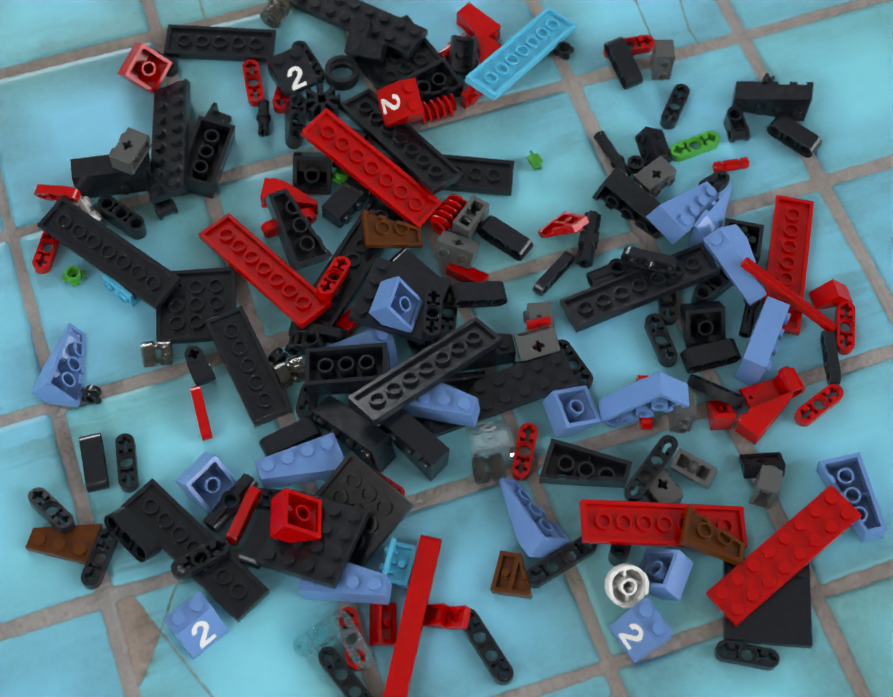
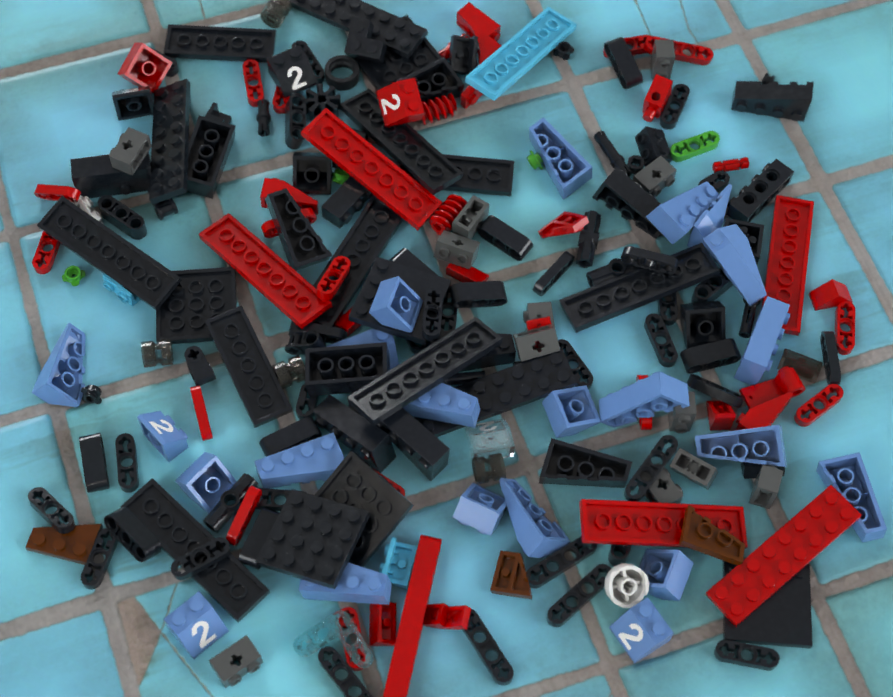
(133, 103): none -> black slope
(163, 434): none -> medium blue slope
(243, 652): none -> dark grey brick
(277, 356): black bush -> none
(295, 517): red slope -> none
(385, 233): reddish brown wing -> none
(480, 509): none -> medium blue slope
(526, 459): red beam -> none
(560, 159): none -> medium blue wedge
(577, 593): none -> black beam
(657, 98): none -> red torso
(679, 47): none -> red beam
(736, 128): black piece -> none
(751, 445): none -> medium blue wedge
(760, 191): none -> black brick
(788, 295): red axle -> none
(794, 135): black beam -> none
(805, 367): none -> clear smoke slope

